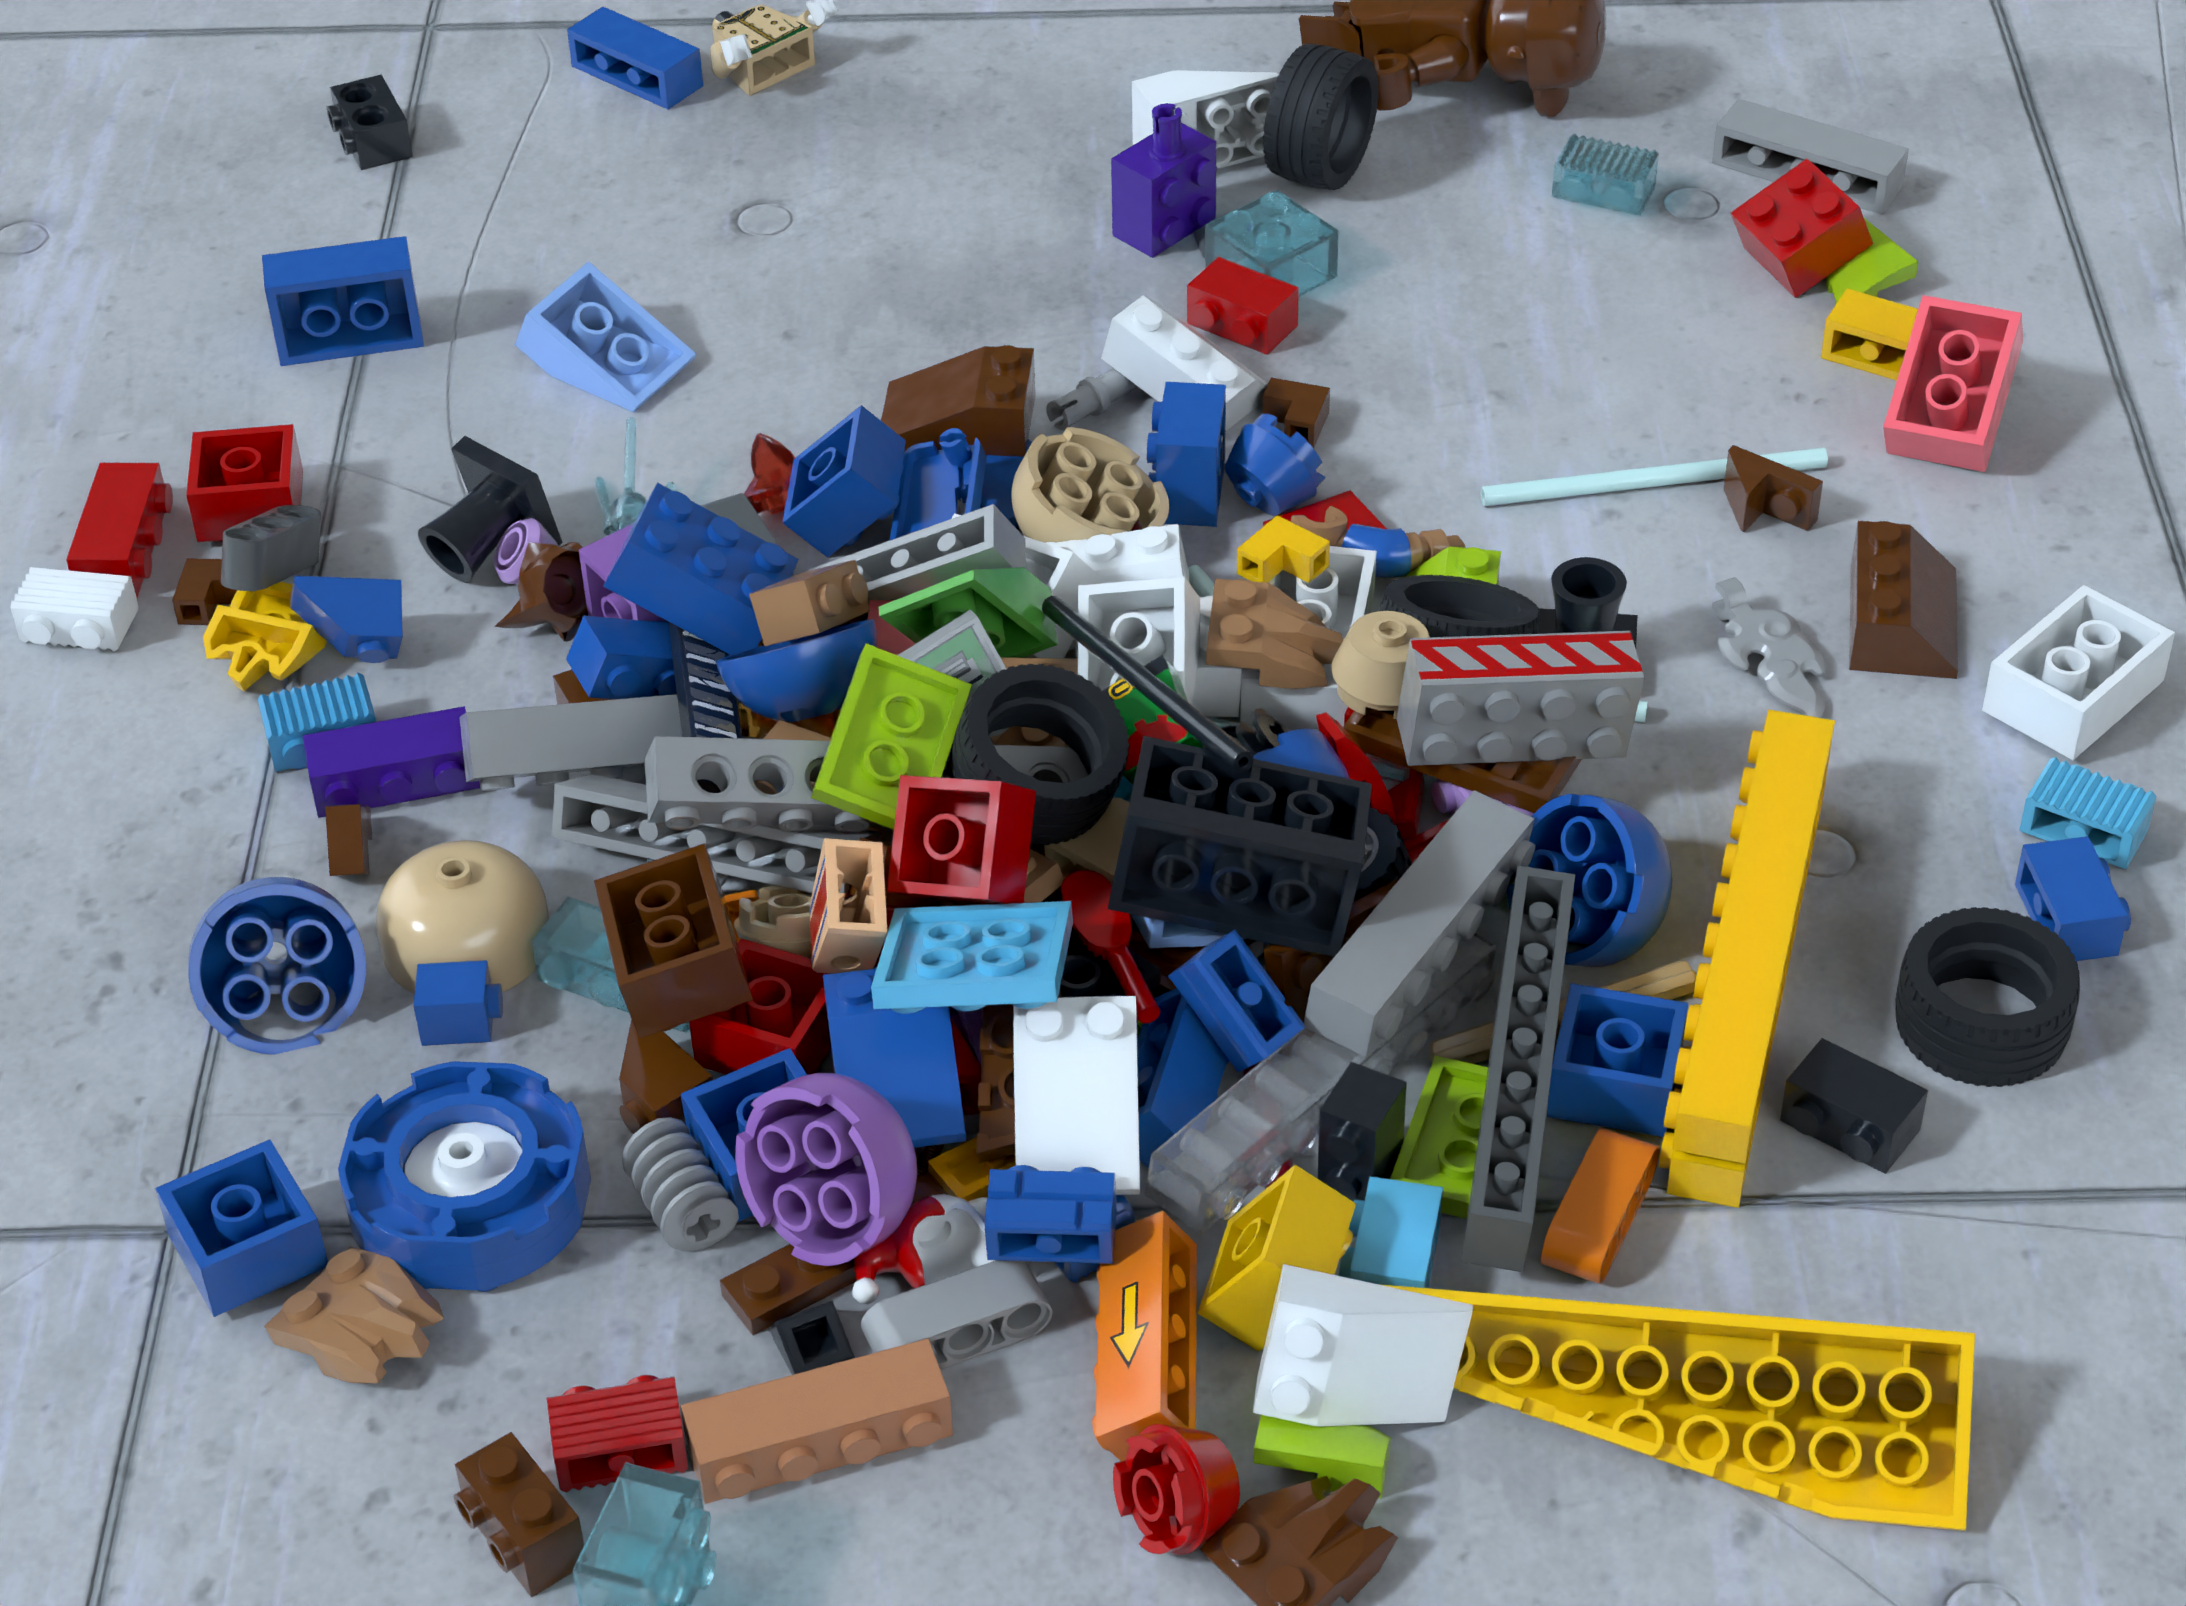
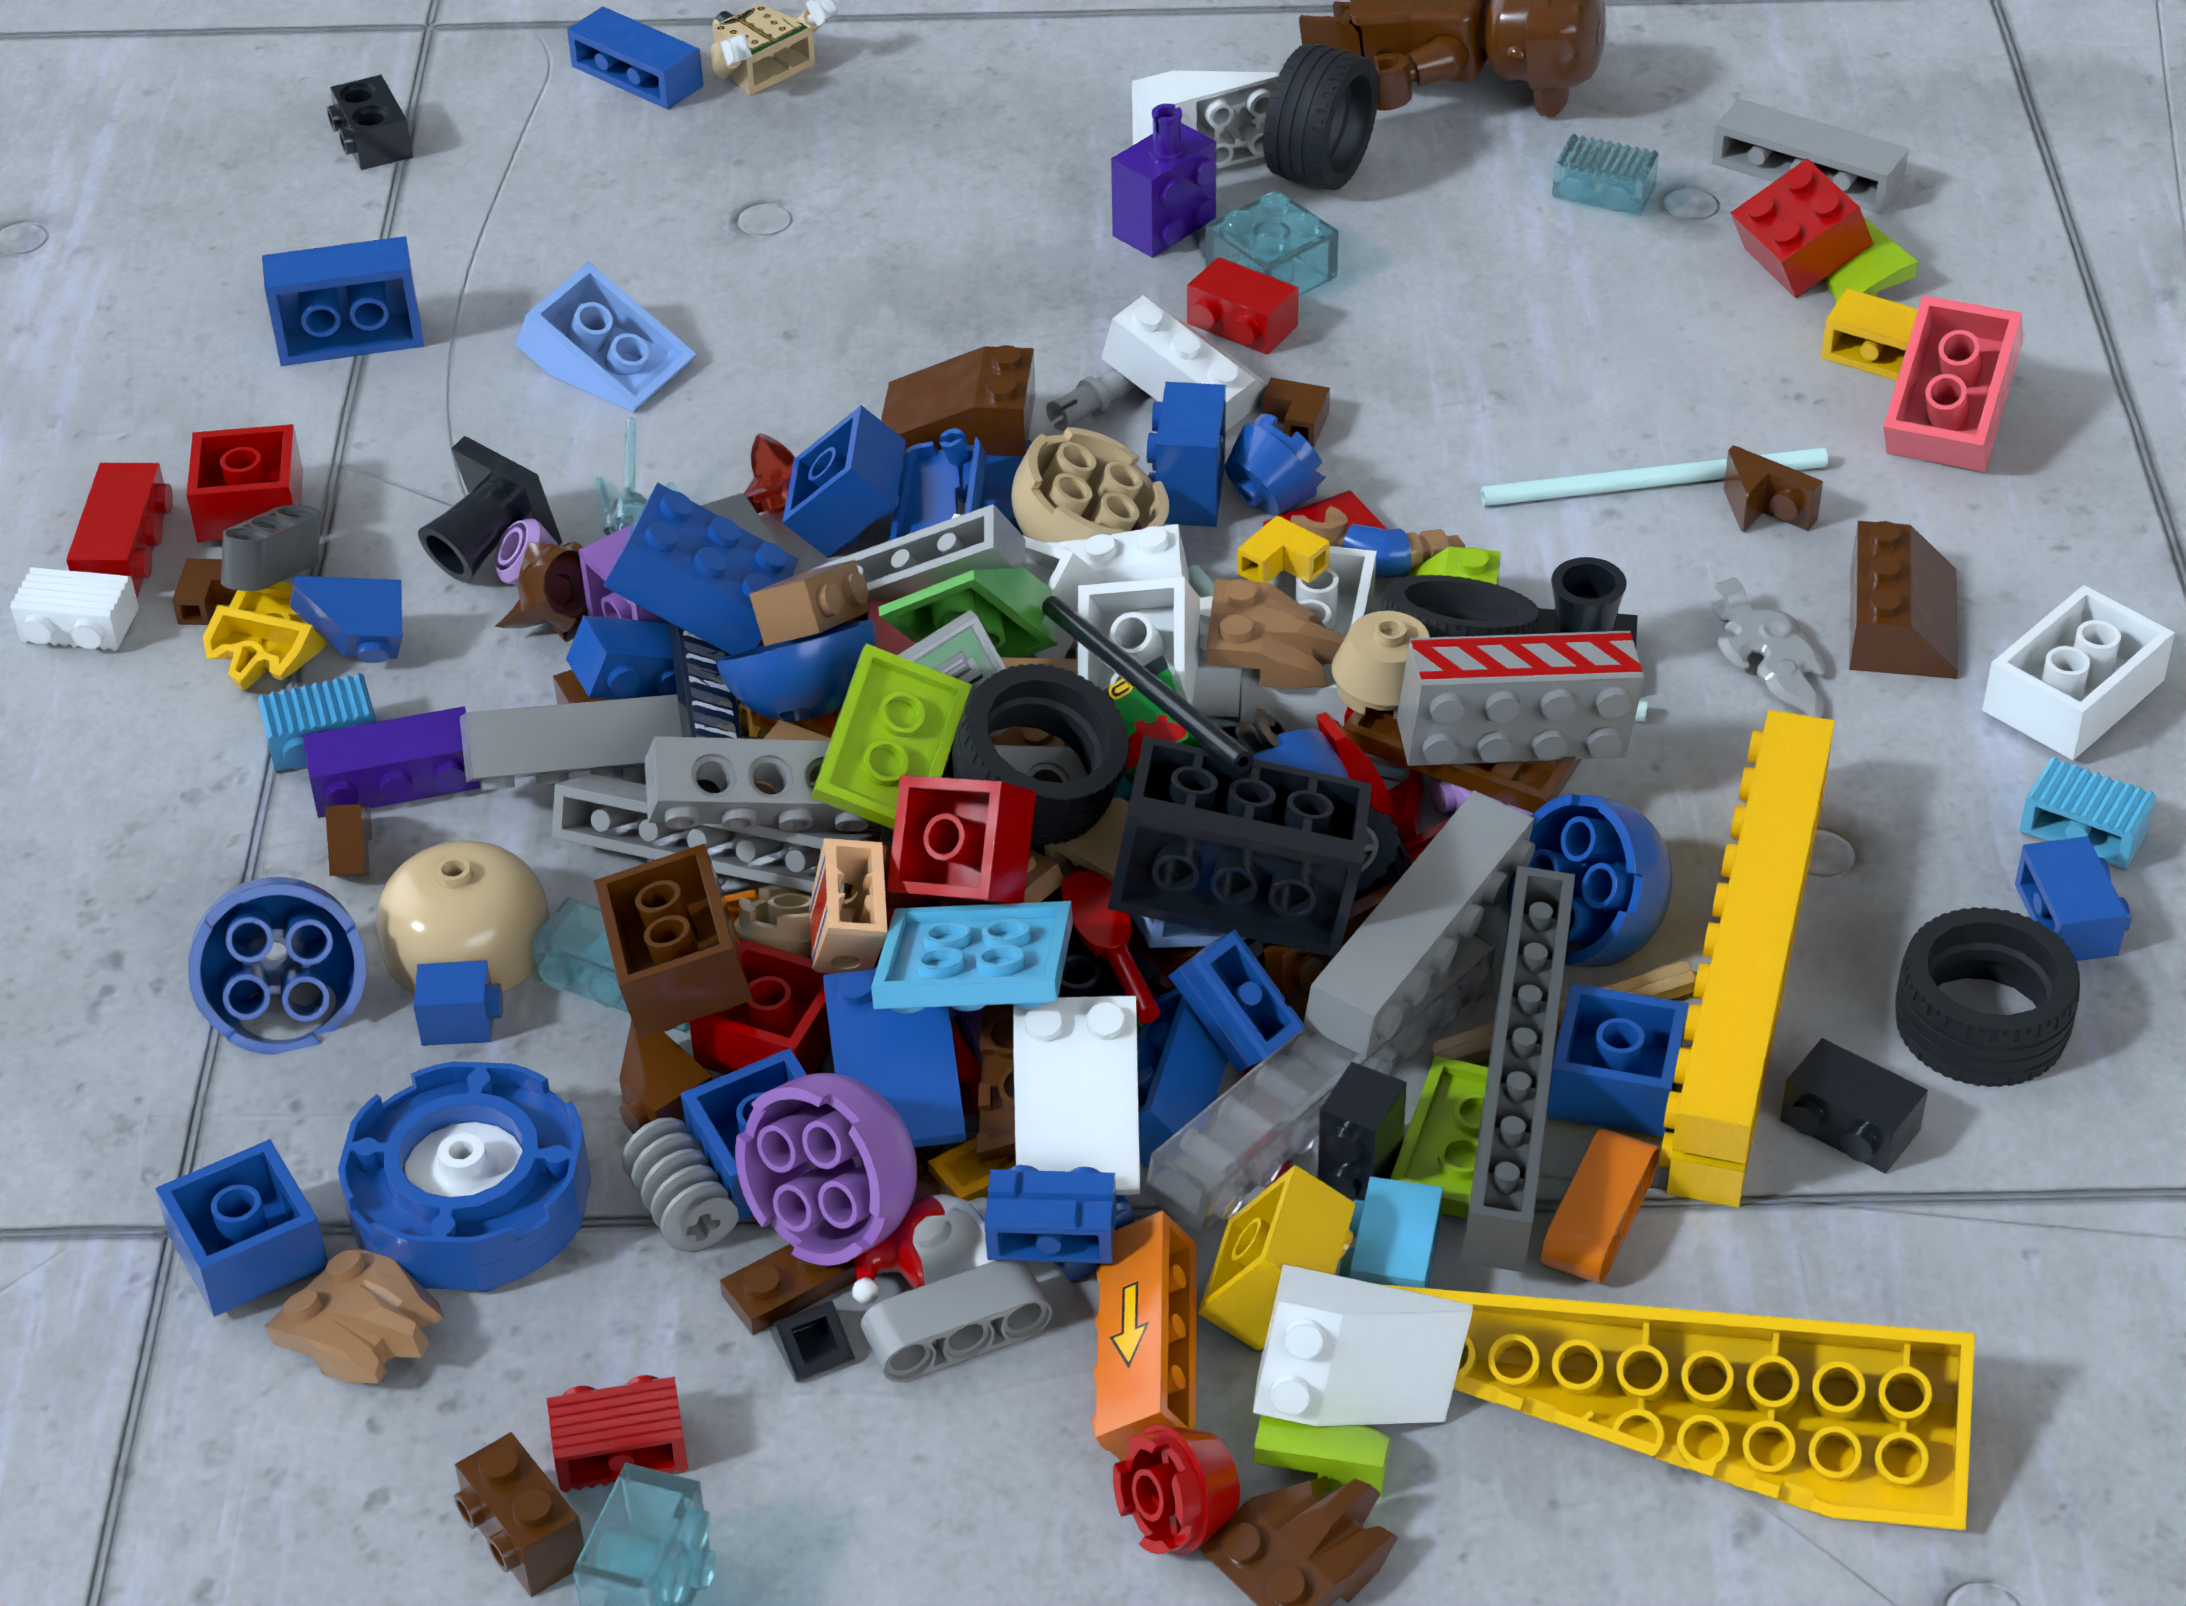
(817, 1421): nougat brick -> none

